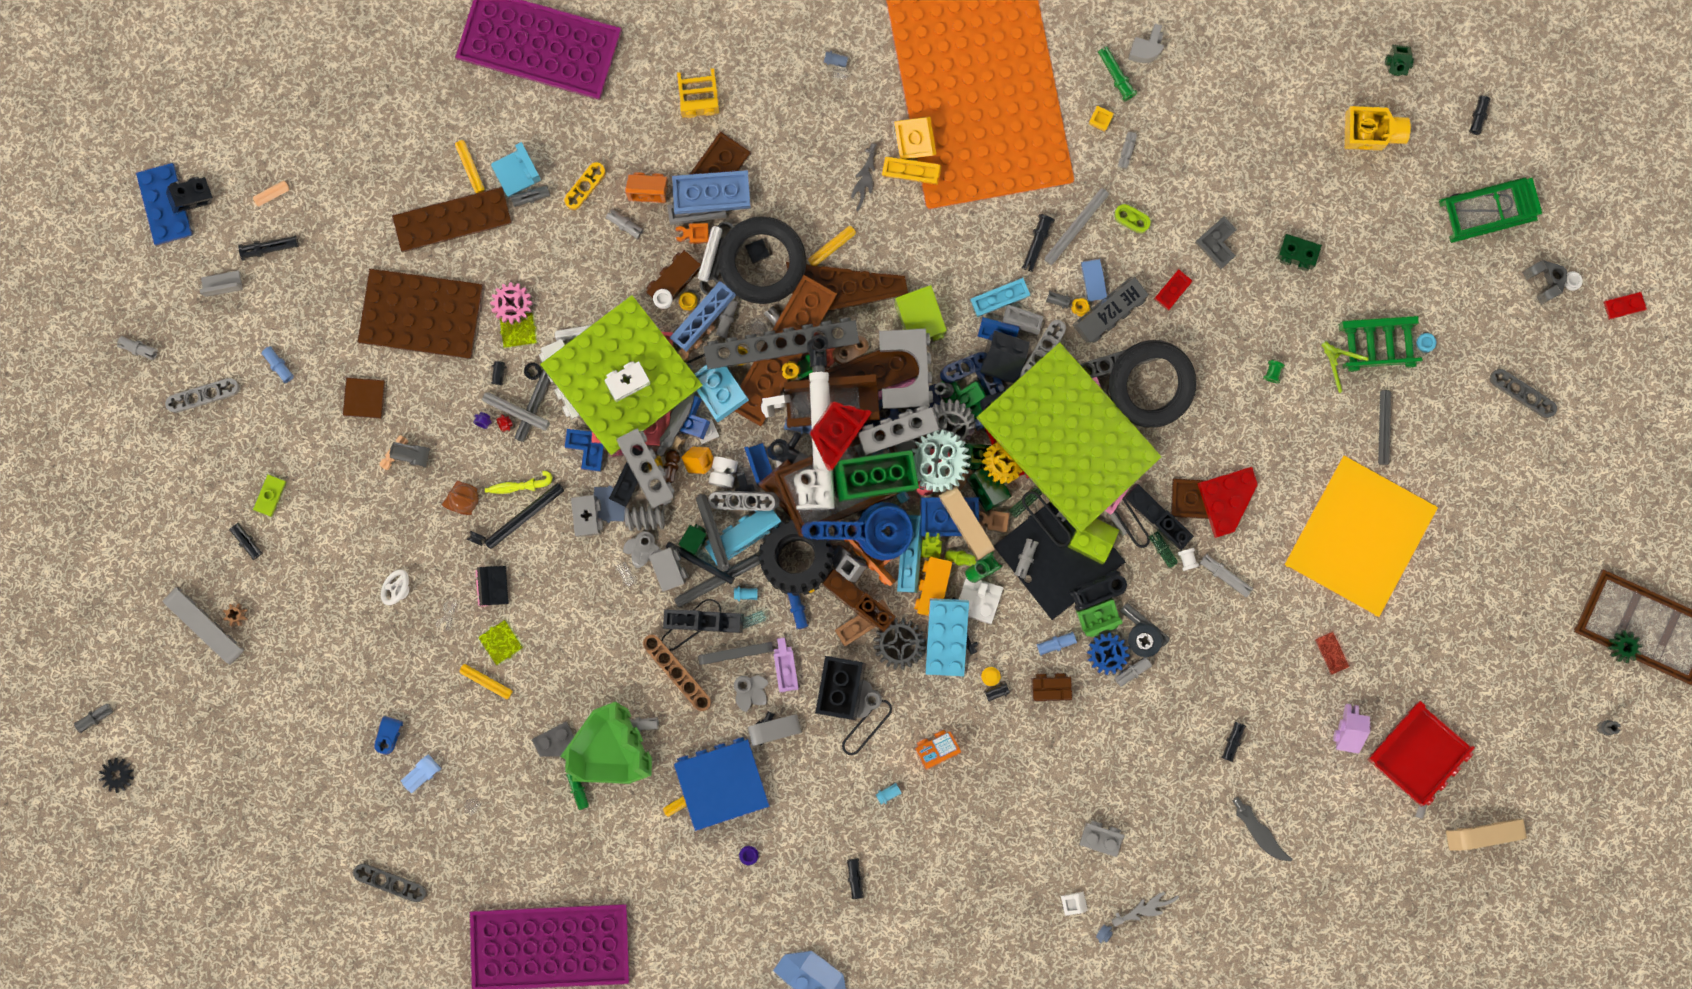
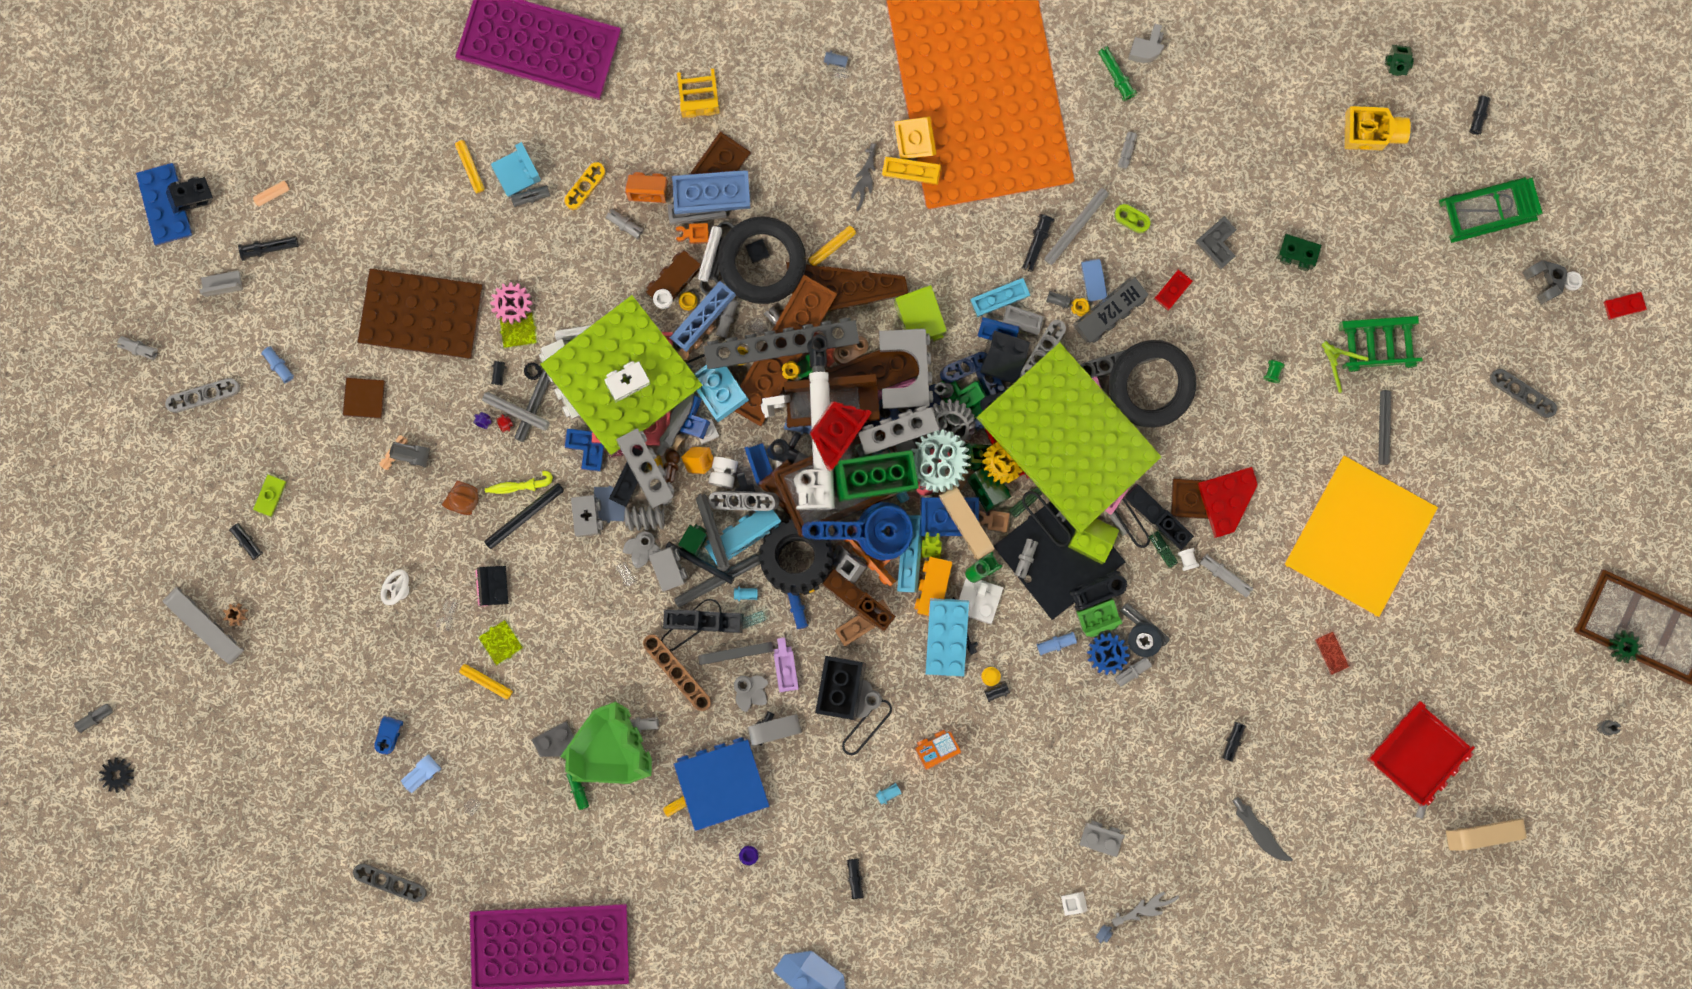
(451, 219): reddish brown plate -> none
(476, 538): black bush -> none
(916, 641): dark grey gear -> none
(960, 558): lime axle -> none
(1051, 689): reddish brown brick -> none
(1101, 118): yellow plate -> none
(1352, 730): lavender brick -> none
(1426, 342): medium azure tile -> none

